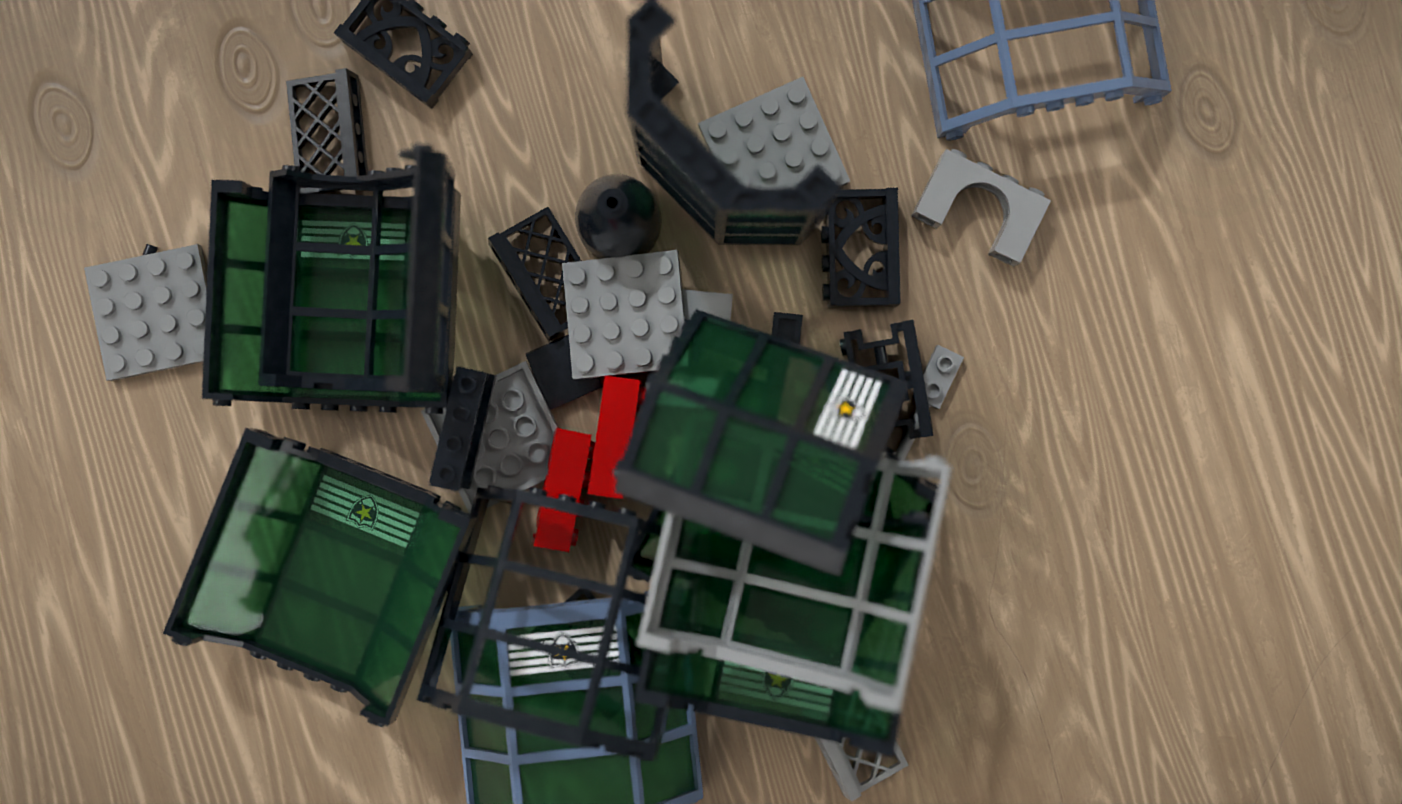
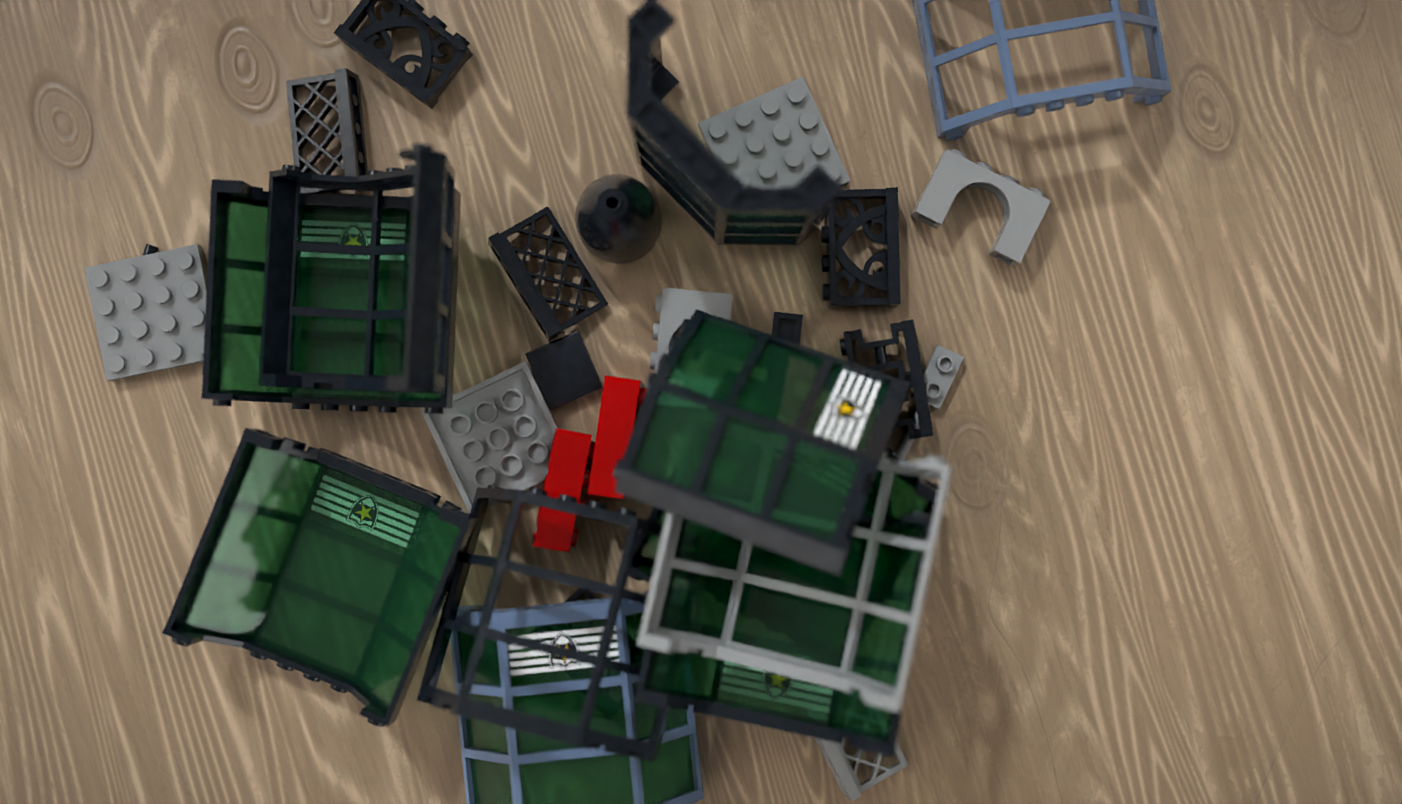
(462, 429): black fence -> none
(622, 312): light grey plate -> none

